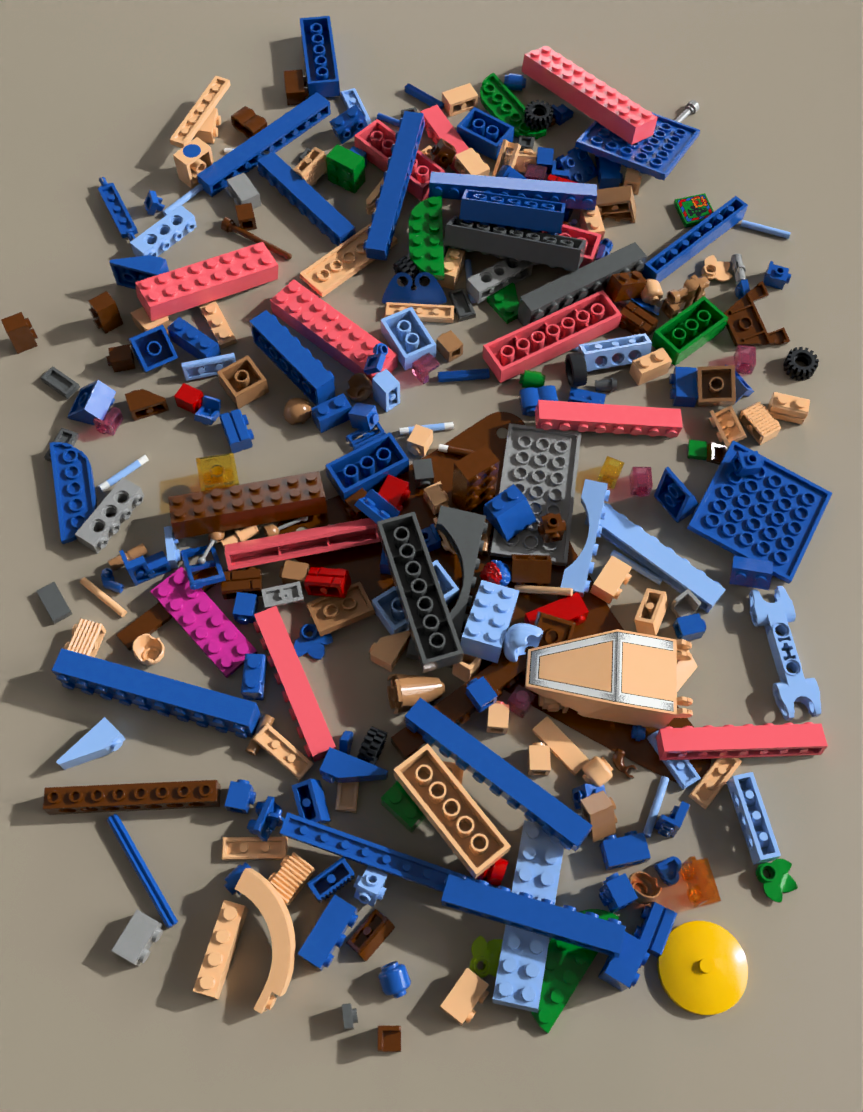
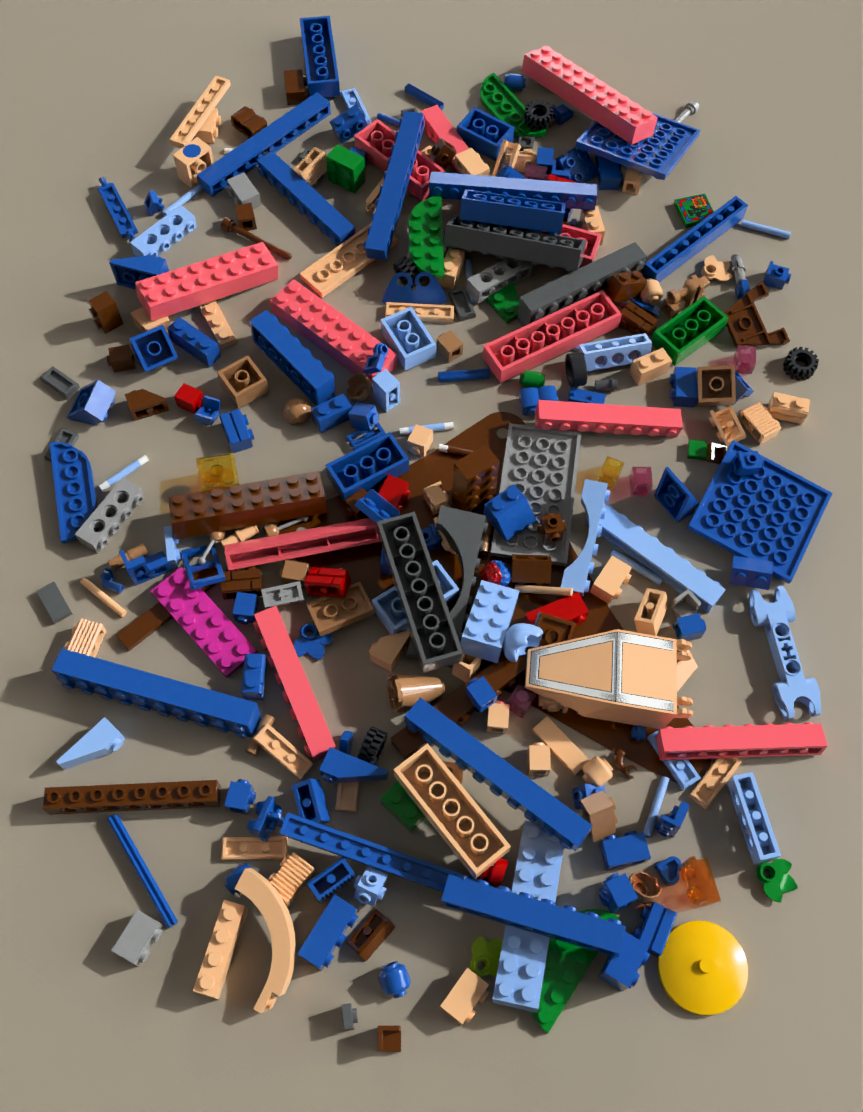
(19, 332): reddish brown brick -> none
(111, 423): clear pink bracket -> none
(148, 649): light nougat hair -> none
(207, 366): light blue tile -> none
(423, 366): clear pink panel -> none
(423, 473): dark grey brick -> none
(460, 99): light nougat brick -> none
(604, 248): blue plate -> none
(617, 203): medium nougat wedge -> none

